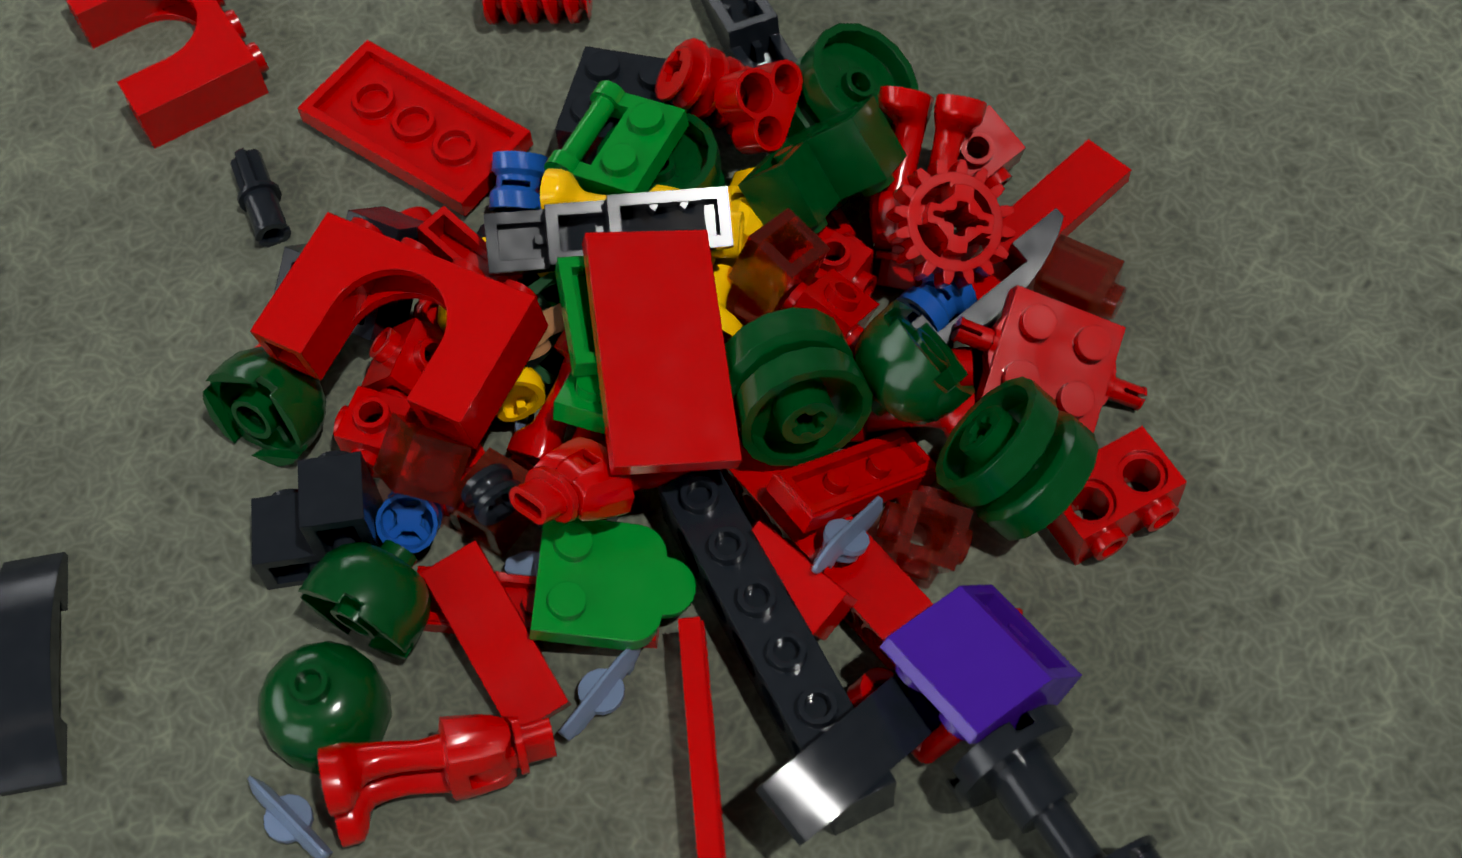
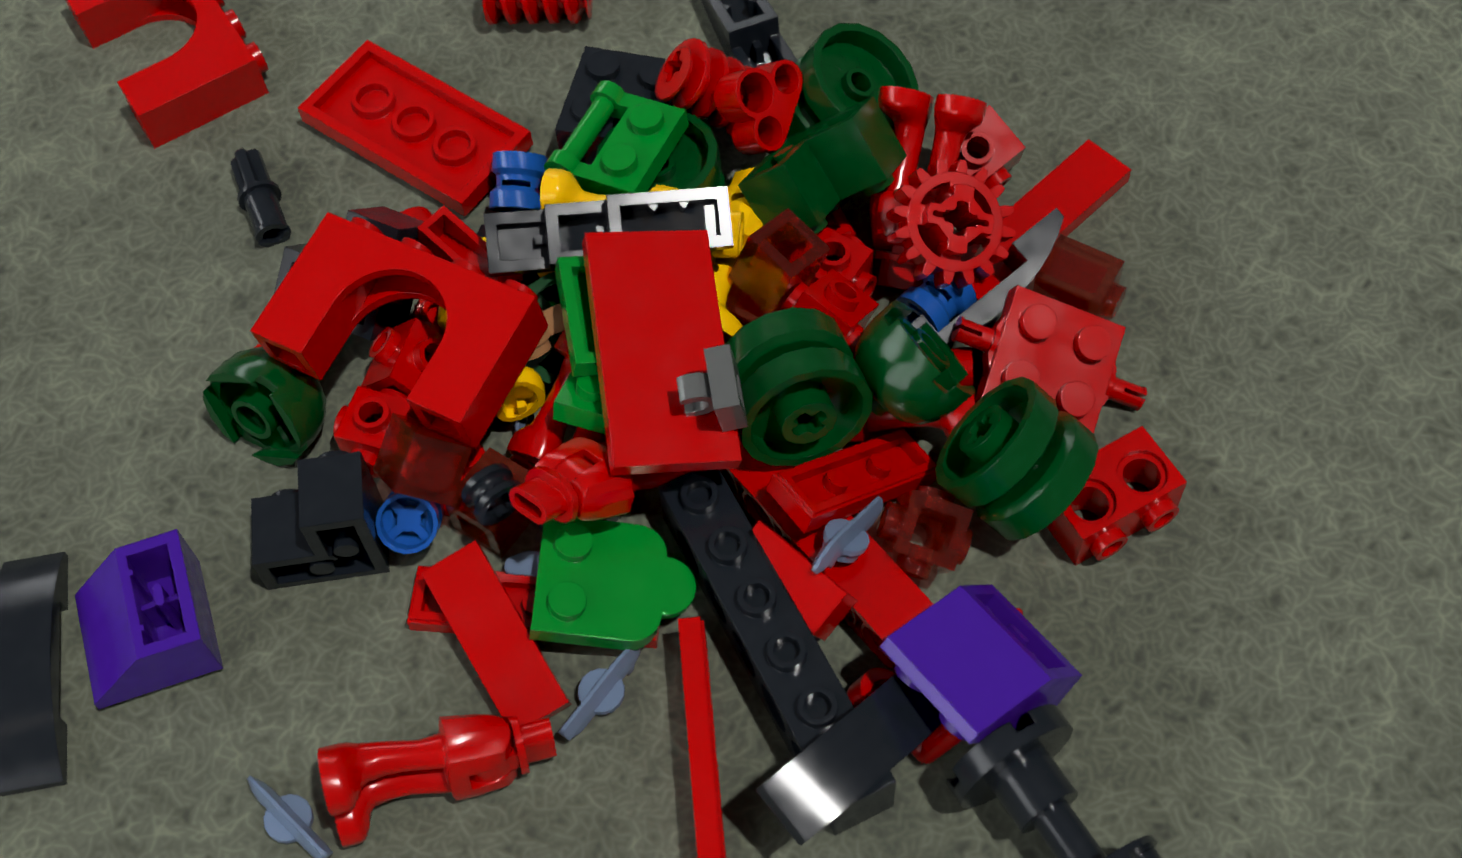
(146, 620): none -> dark purple slope
(322, 699): dark green cylinder -> none
(371, 594): dark green cylinder -> none
(716, 390): none -> dark grey tile

